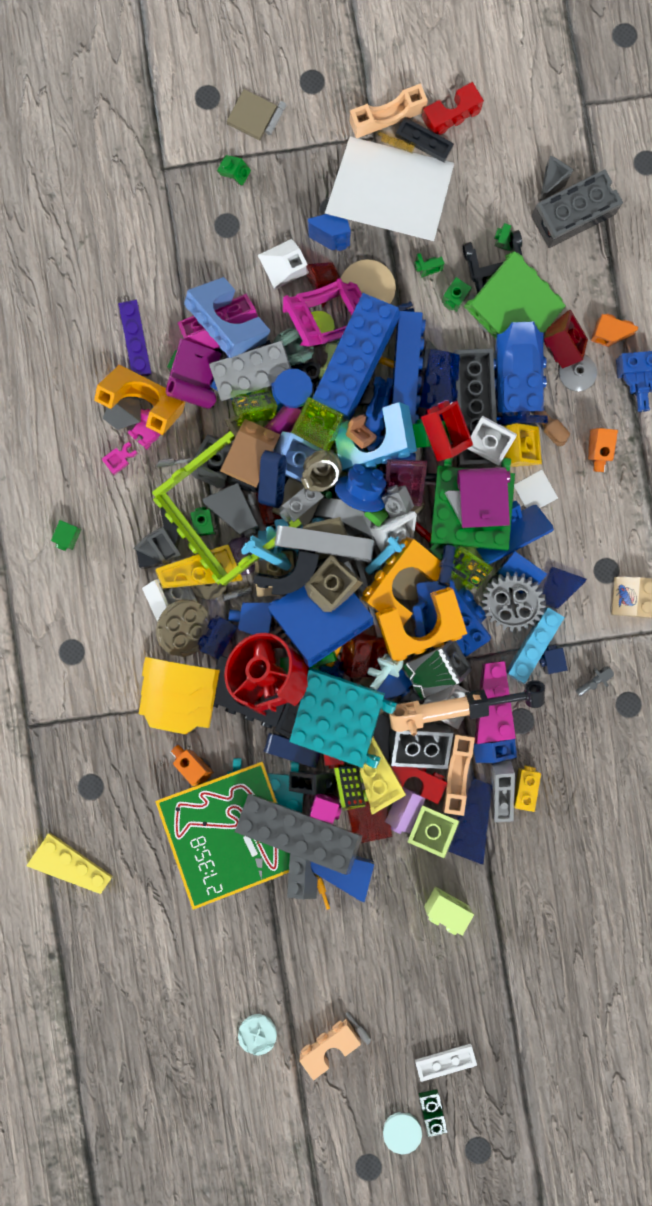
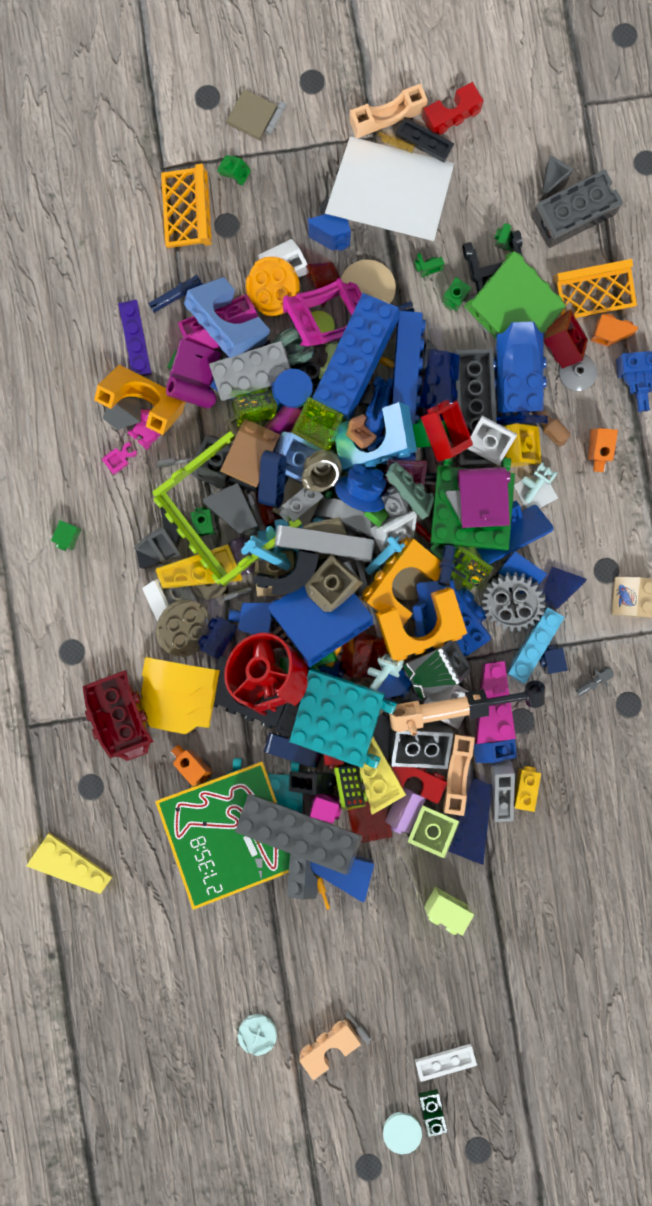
(117, 716): none -> dark red slope
(174, 293): none -> dark blue pin
(202, 210): none -> light orange fence
(269, 283): none -> light orange tile
(410, 491): none -> sand green wing
(535, 485): none -> light aqua arm
(592, 273): none -> light orange fence

